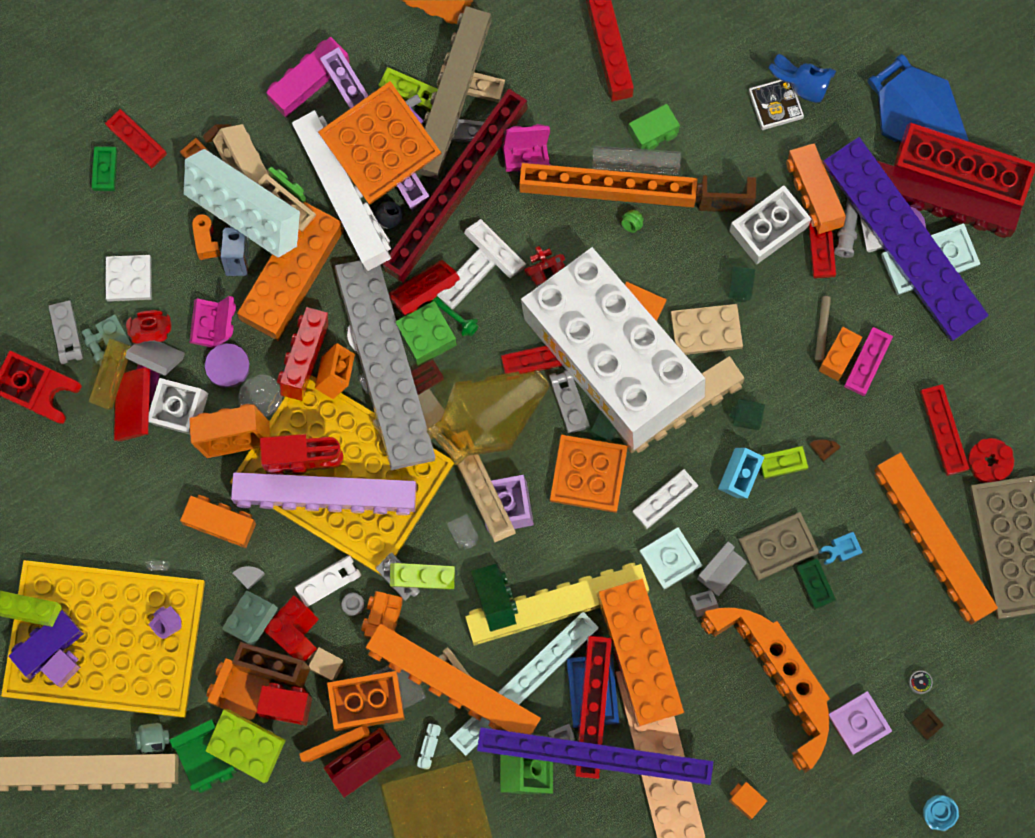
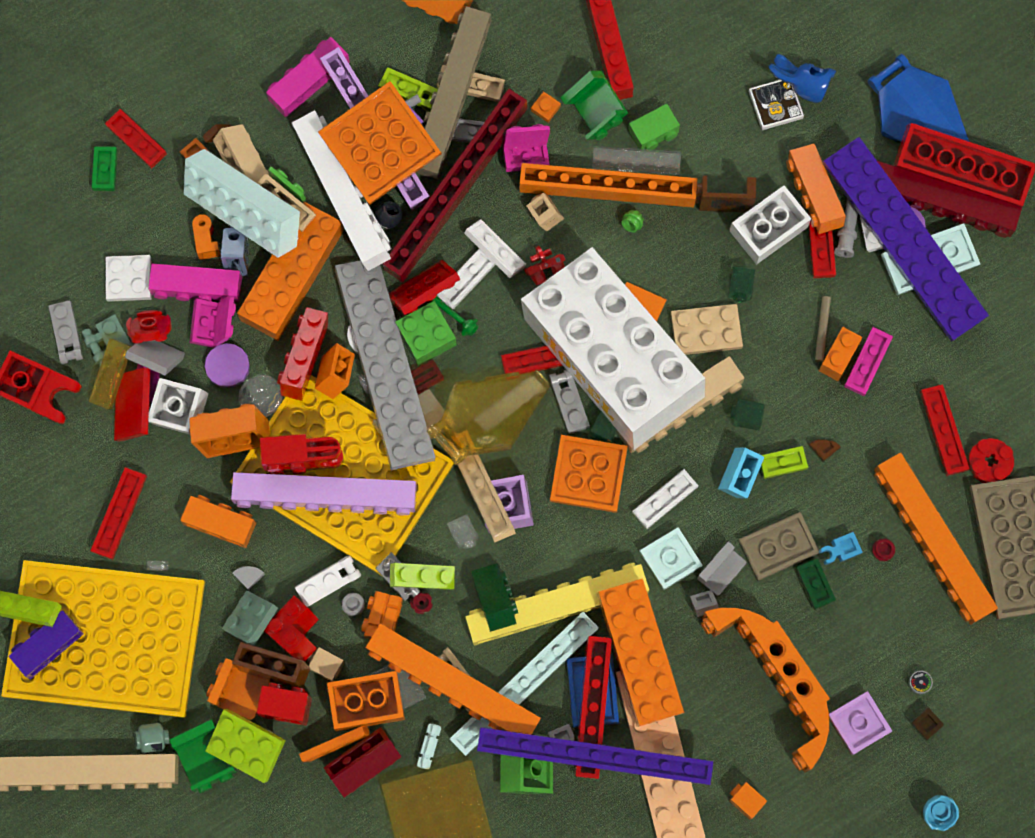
(61, 667): medium lavender brick -> none
(118, 513): none -> red plate
(165, 622): medium lavender plate -> none
(194, 283): none -> dark pink brick
(421, 609): none -> dark red plate
(545, 107): none -> orange plate
(548, 218): none -> tan brick
(596, 104): none -> green panel
(883, 549): none -> dark red plate

